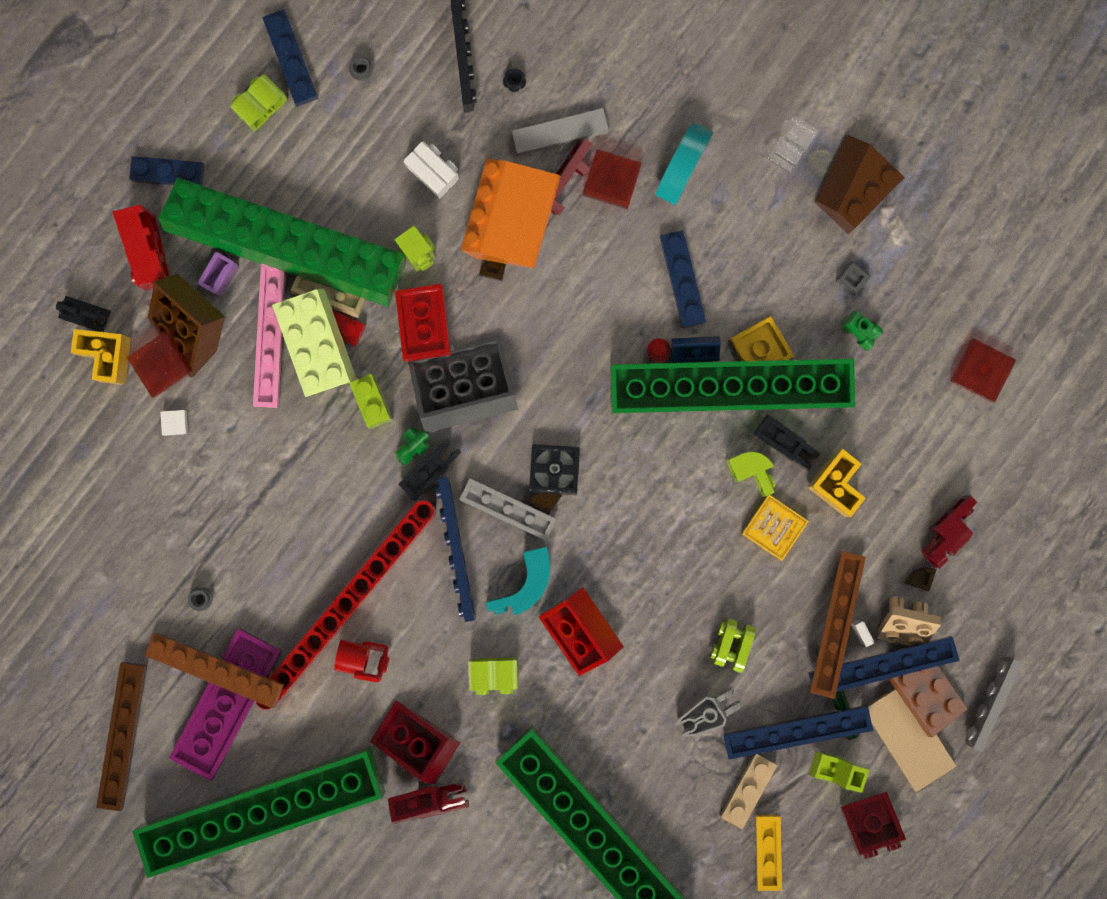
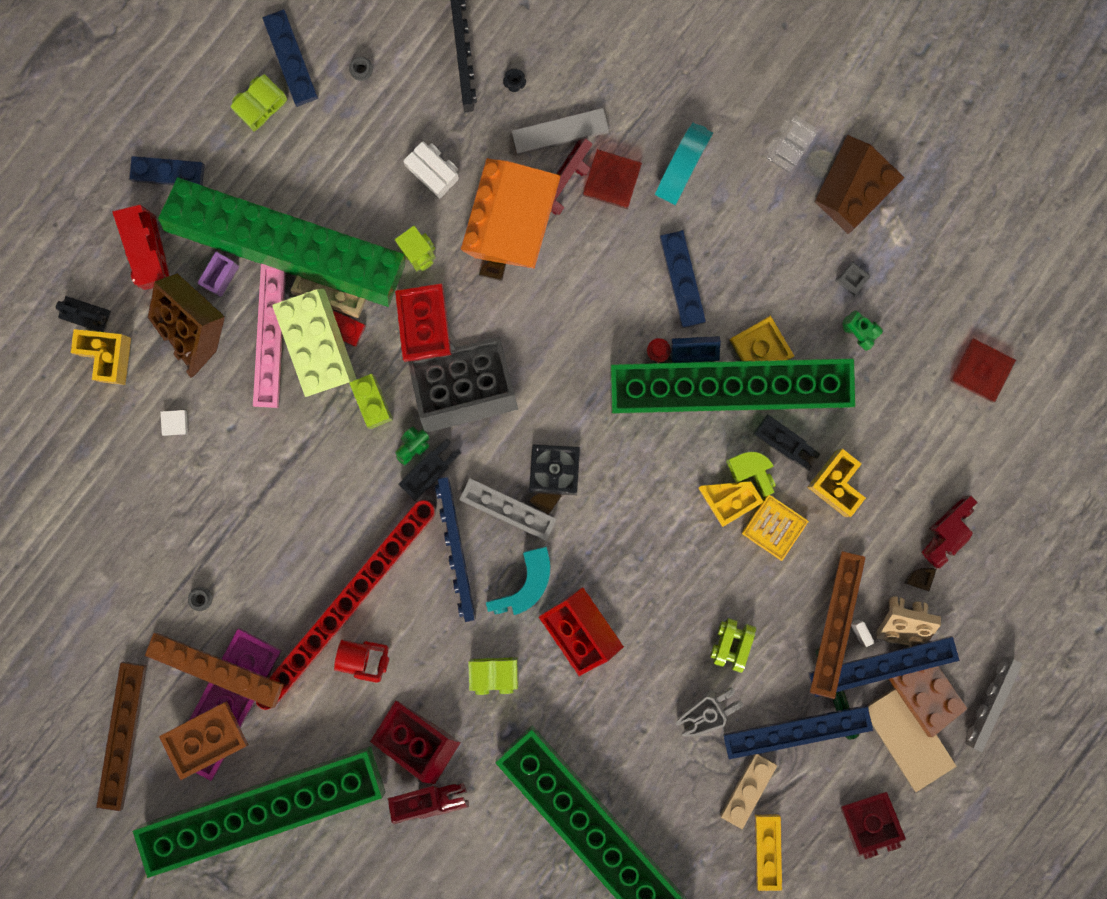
(159, 364): clear red plate -> none
(203, 740): none -> dark orange plate
(730, 500): none -> yellow wing
(839, 771): lime brick -> none

